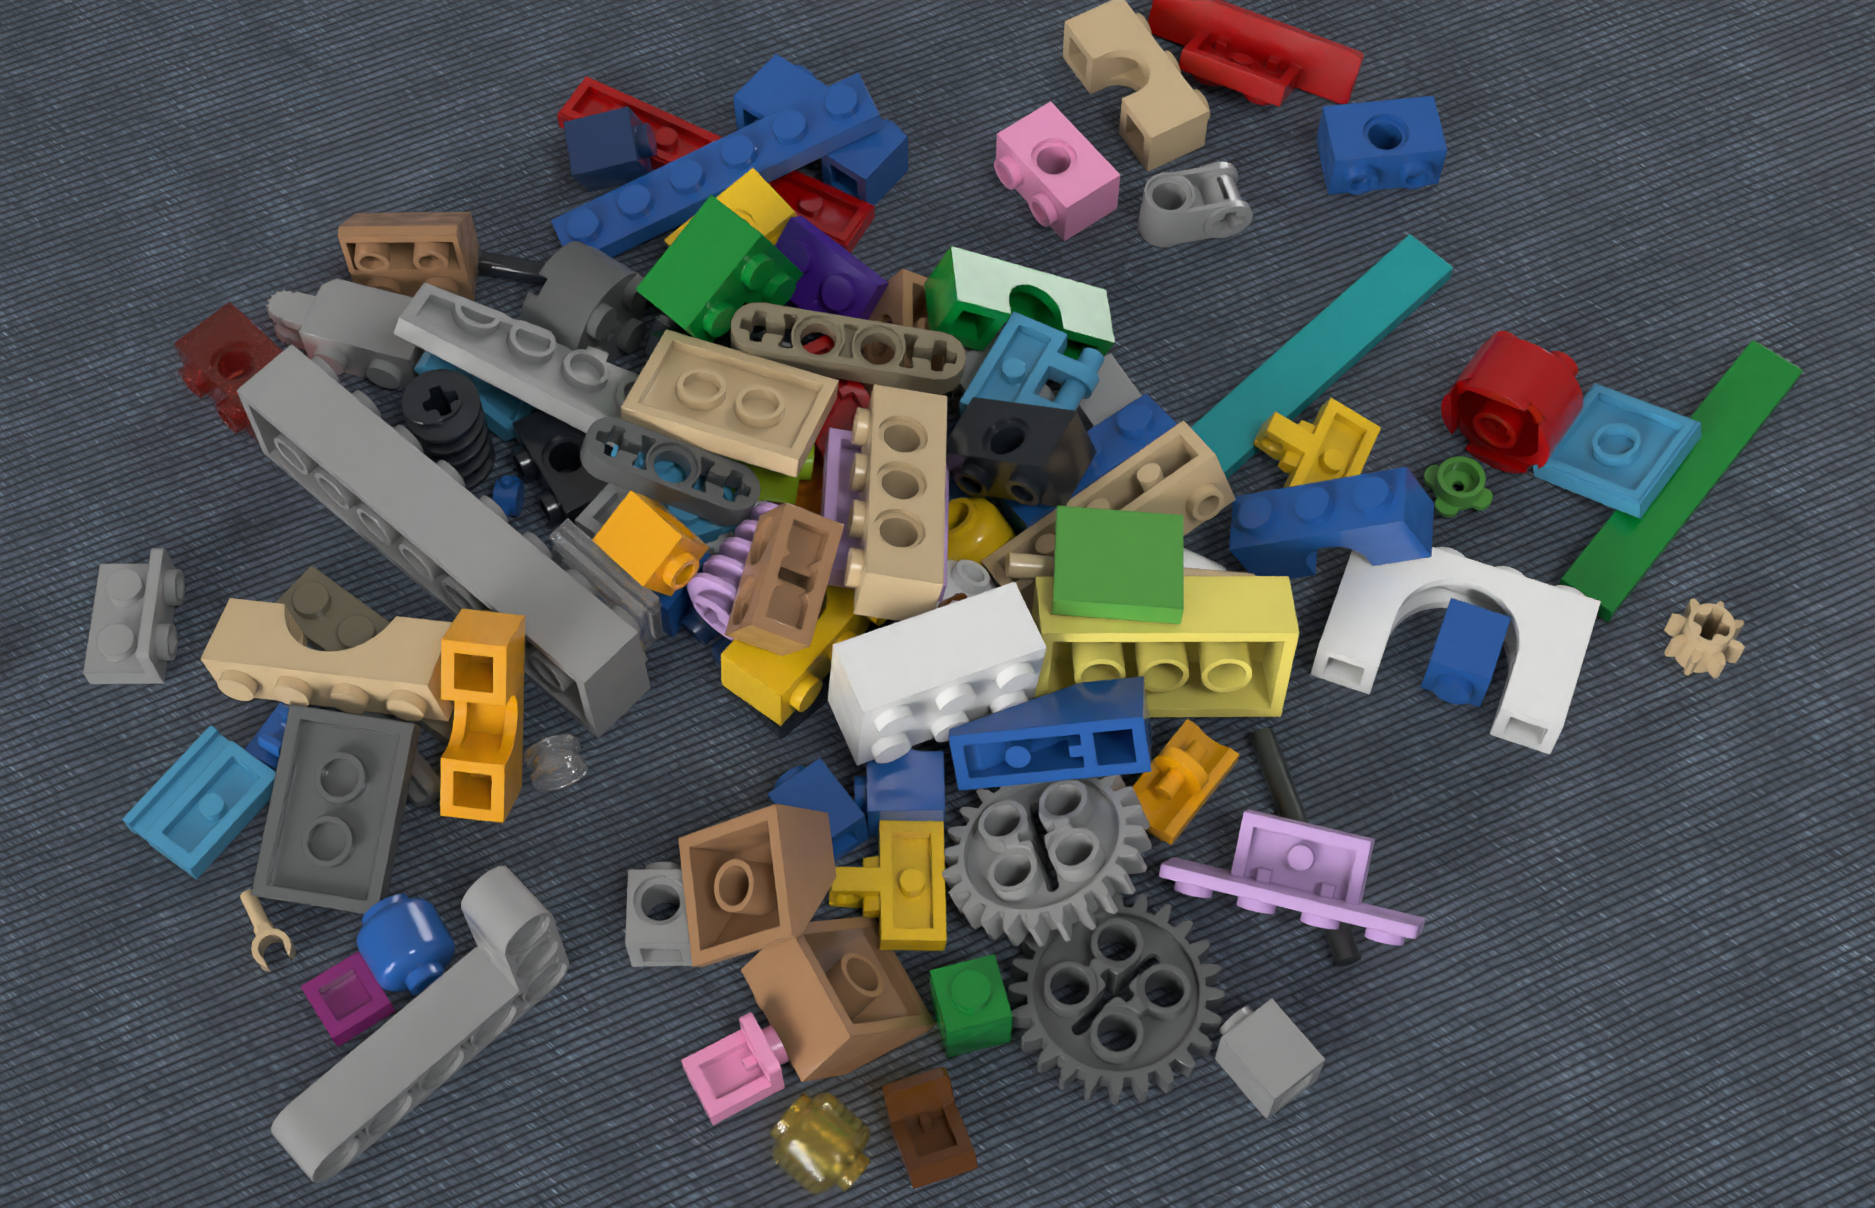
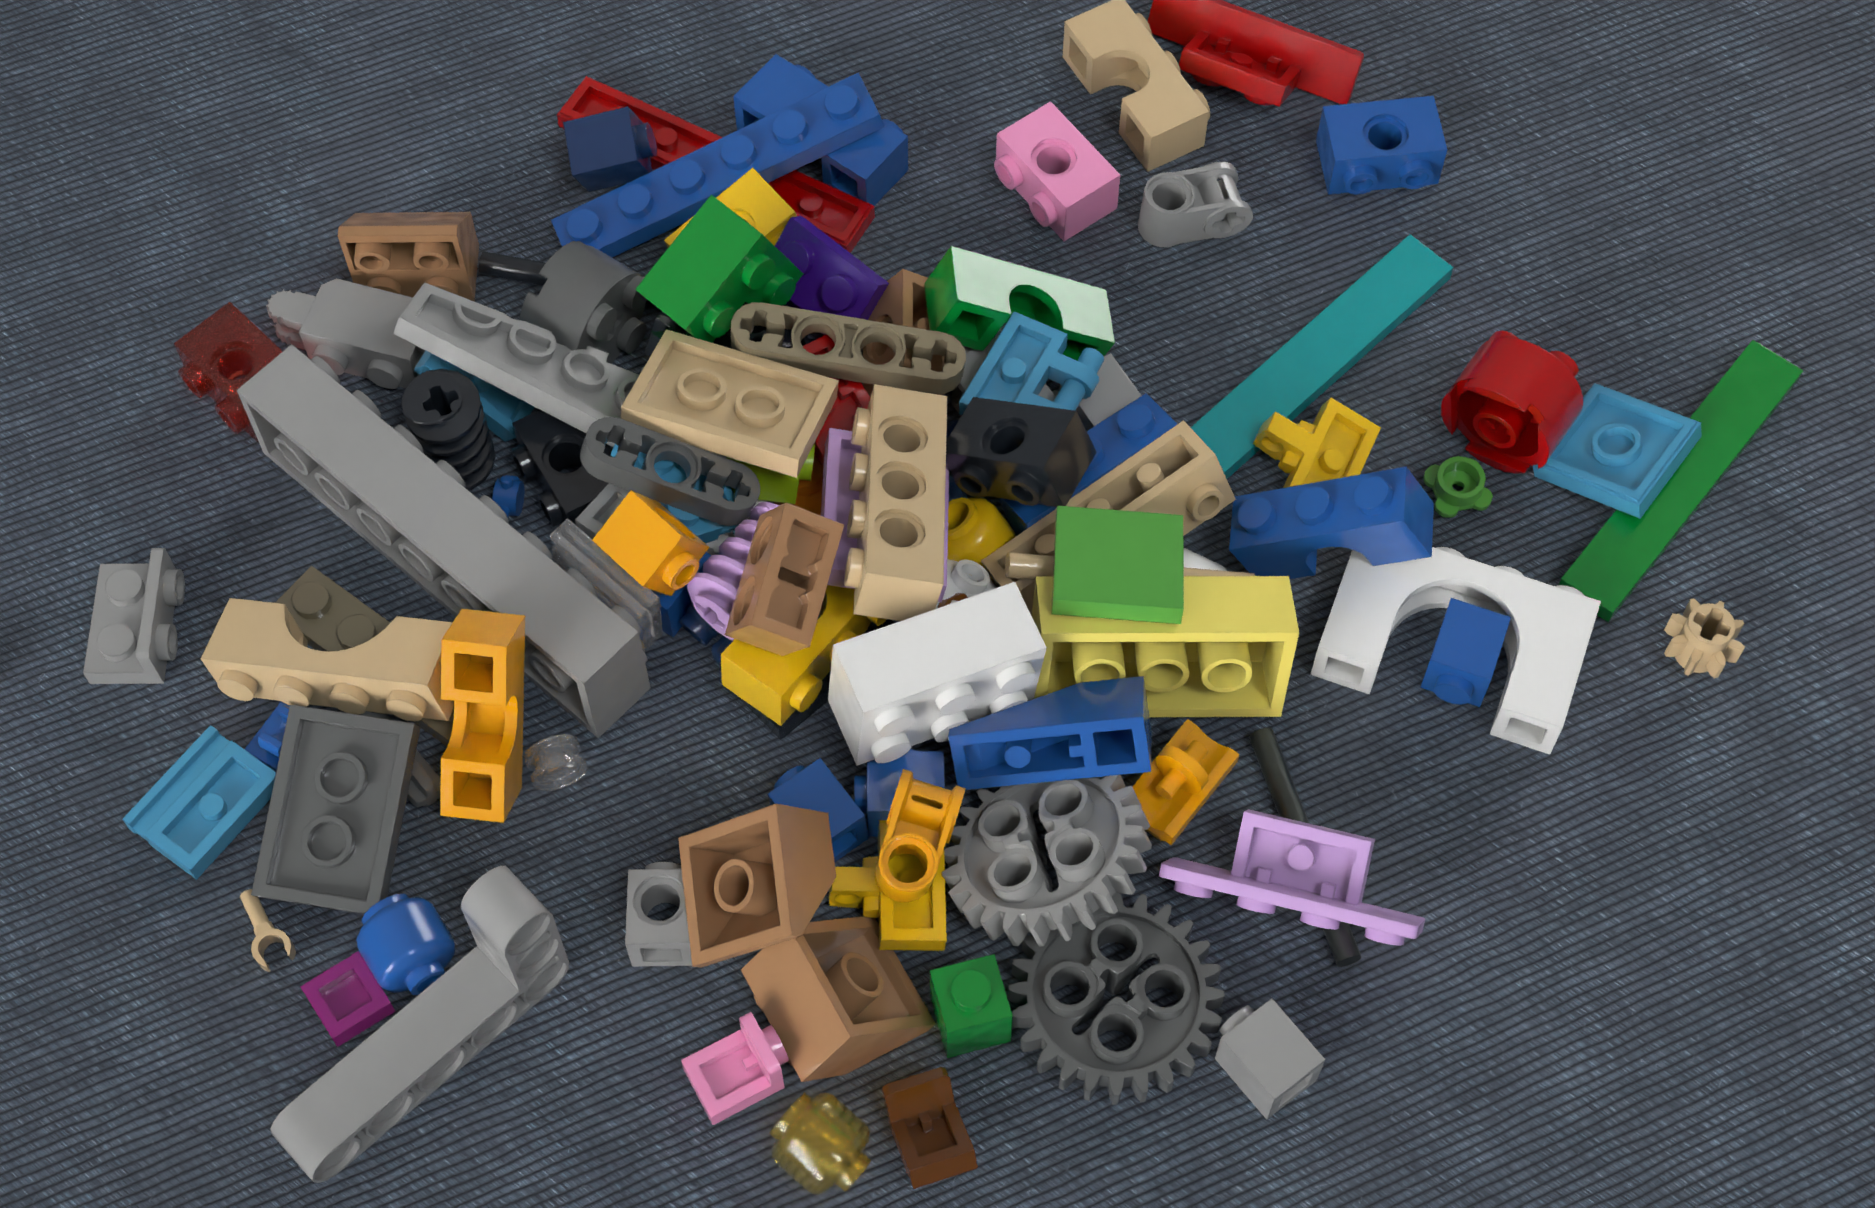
(919, 826): none -> light orange piece

